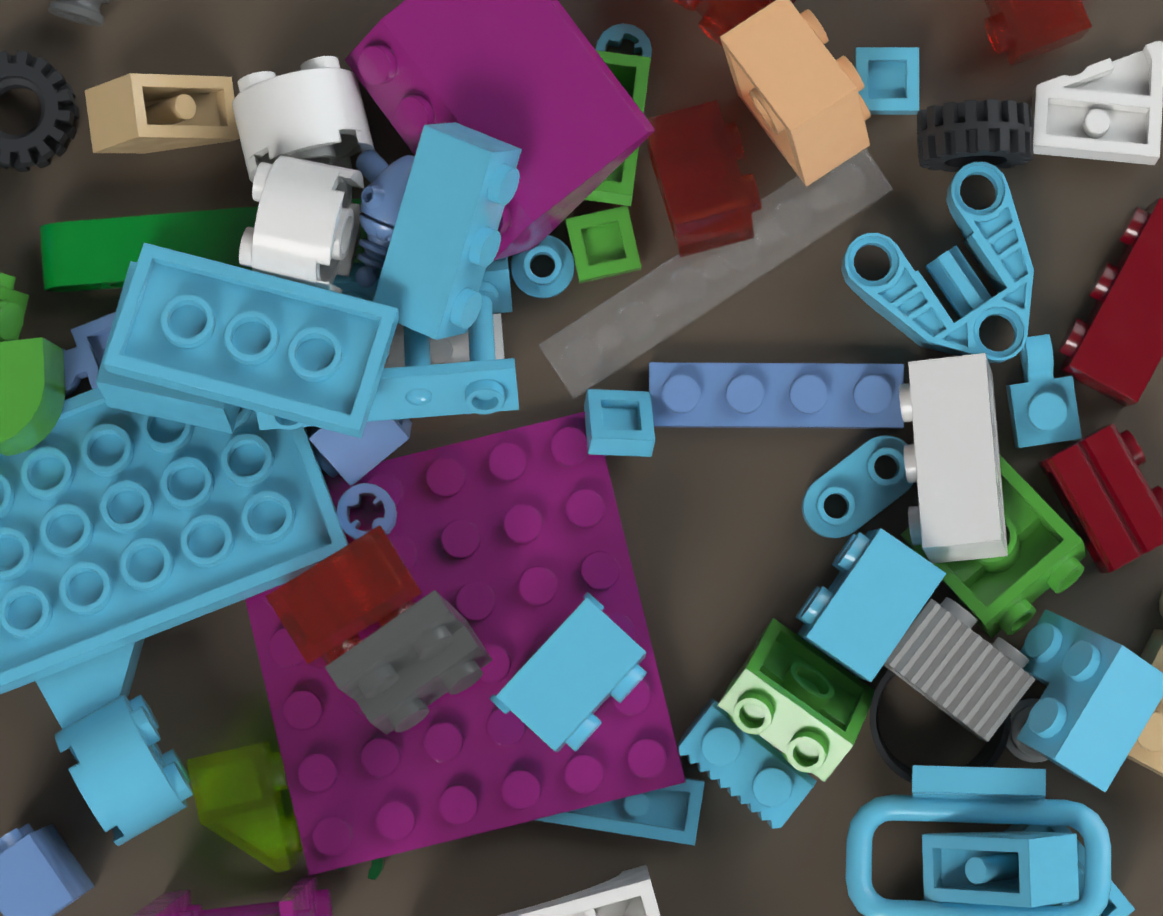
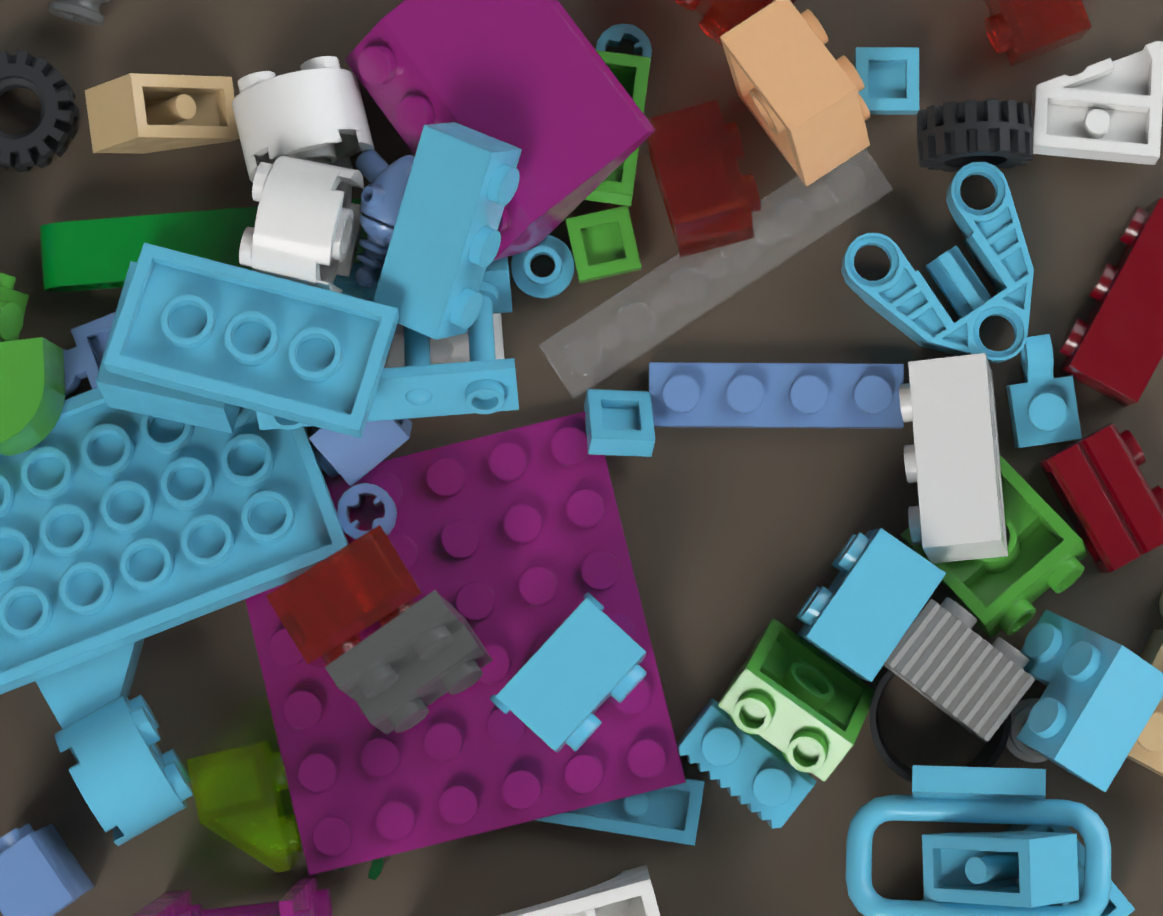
(859, 486): medium azure plate -> none

